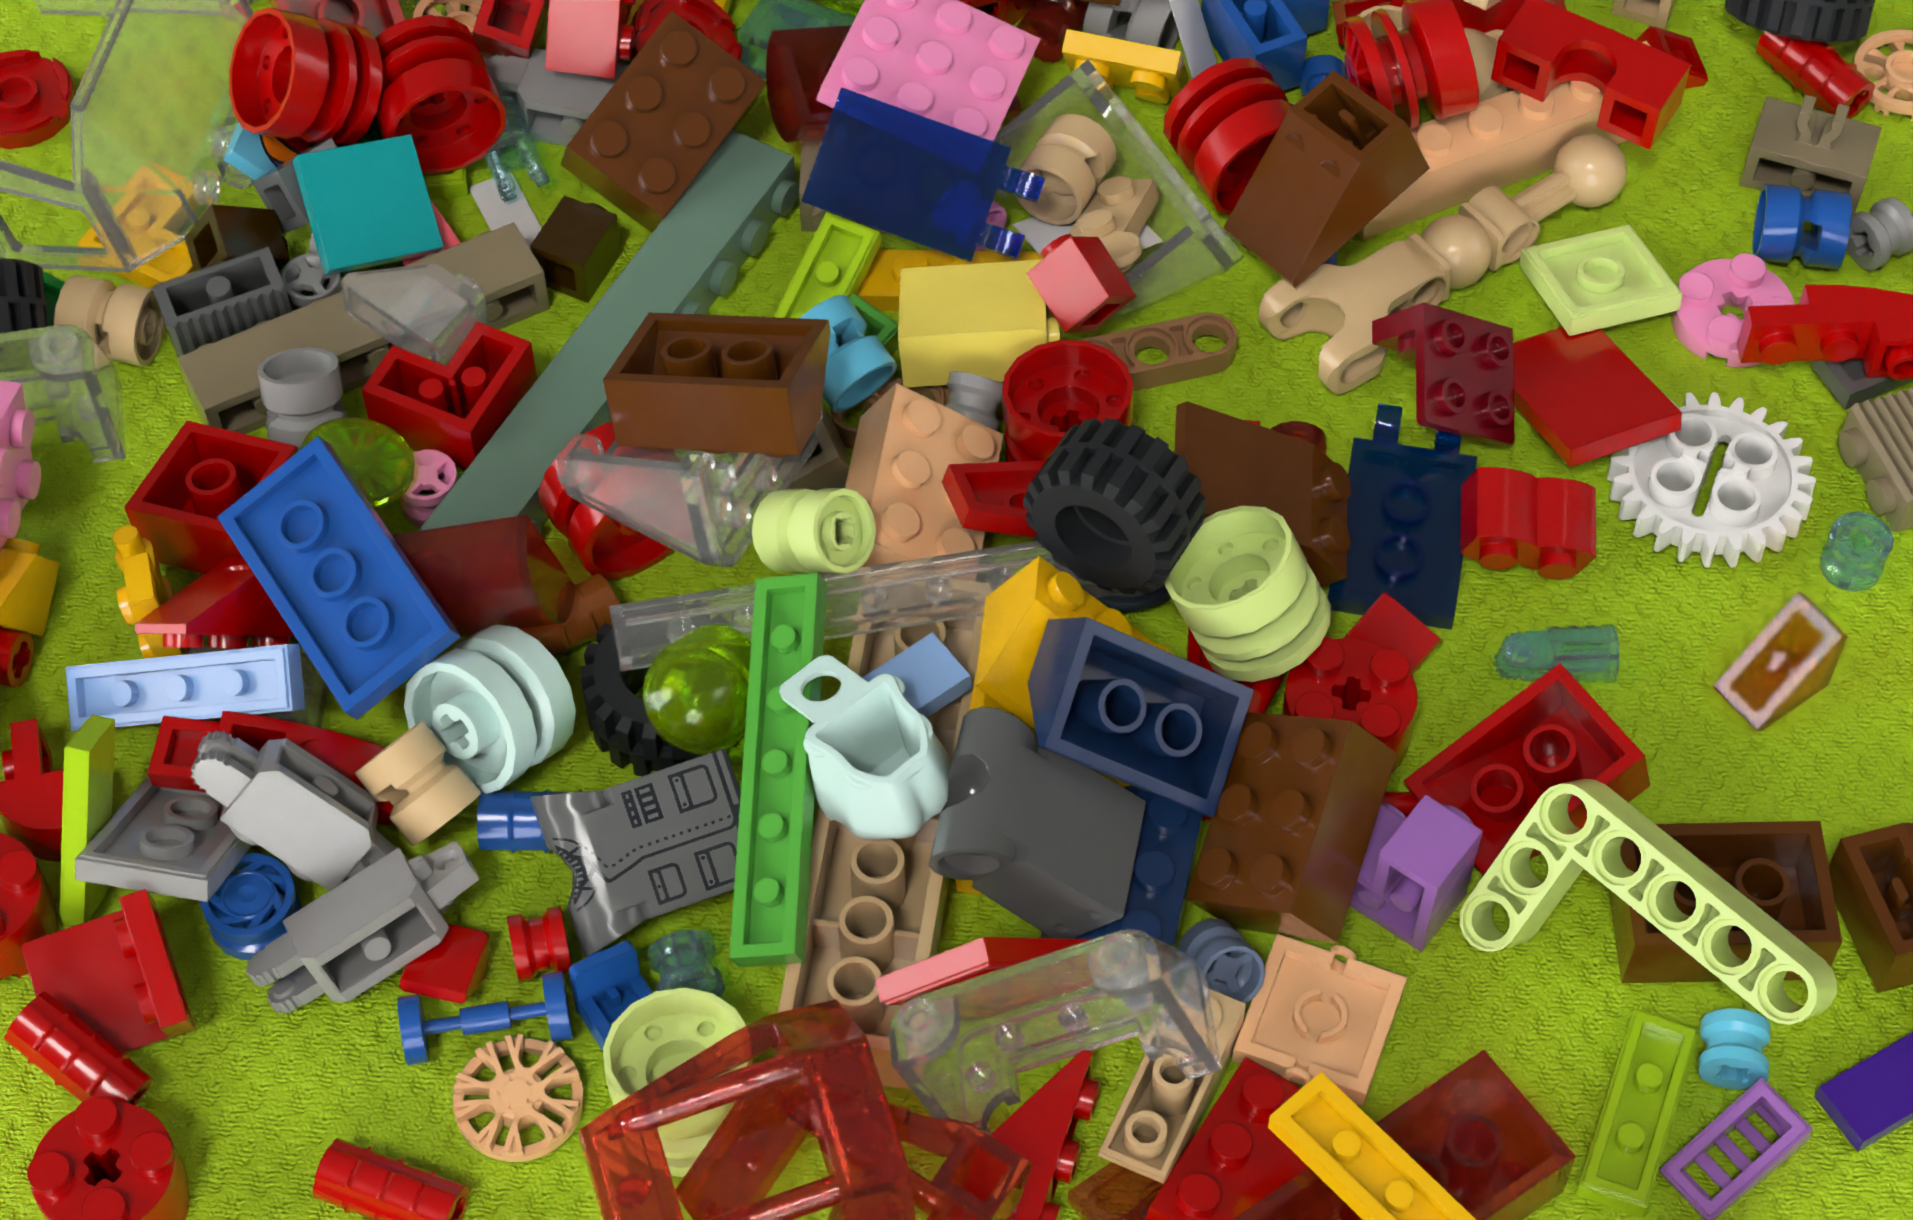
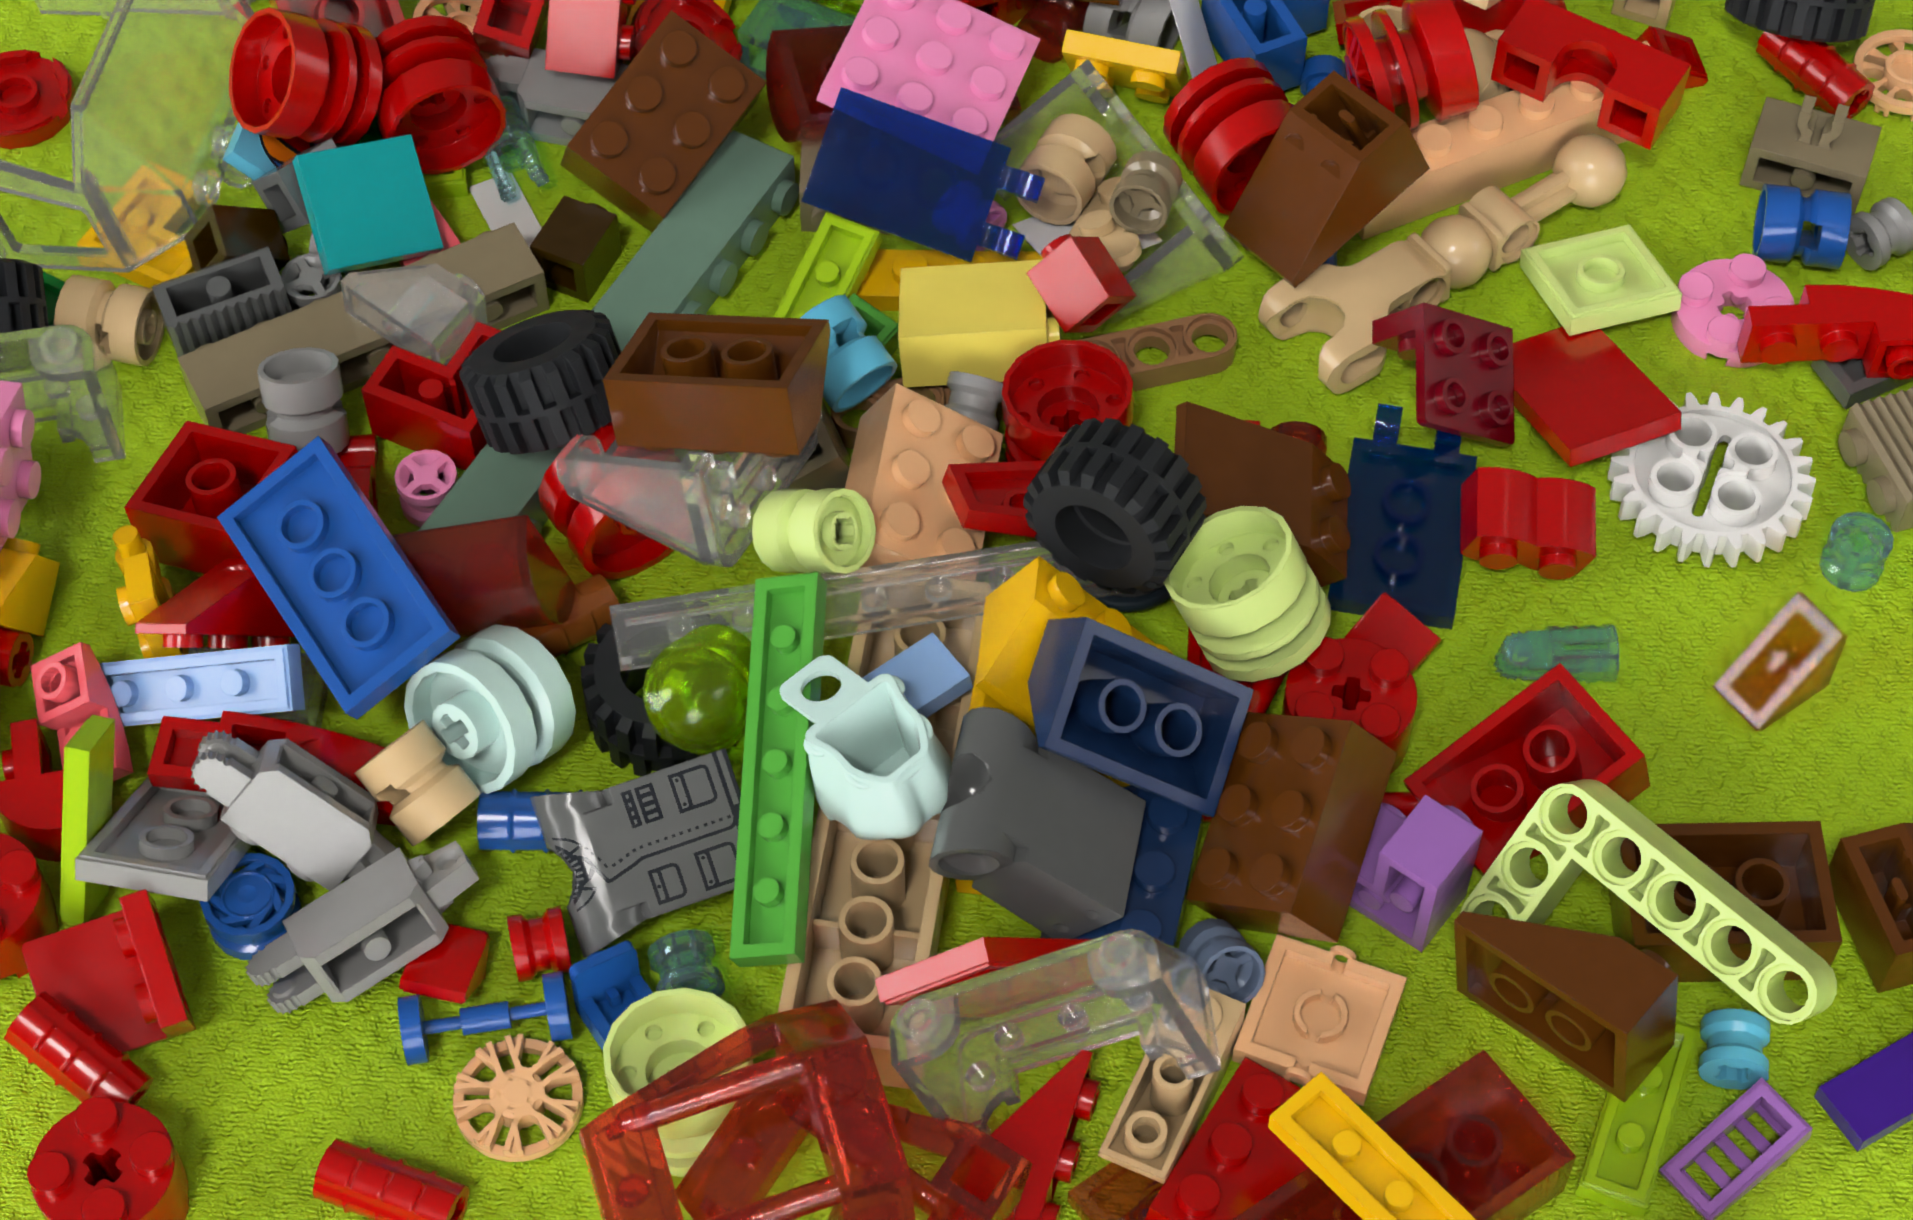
(72, 689): none -> coral slope
(372, 454): clear neon green wheel -> none
(542, 380): none -> black tyre
(1145, 192): none -> dark tan wheel
(1572, 994): none -> reddish brown slope

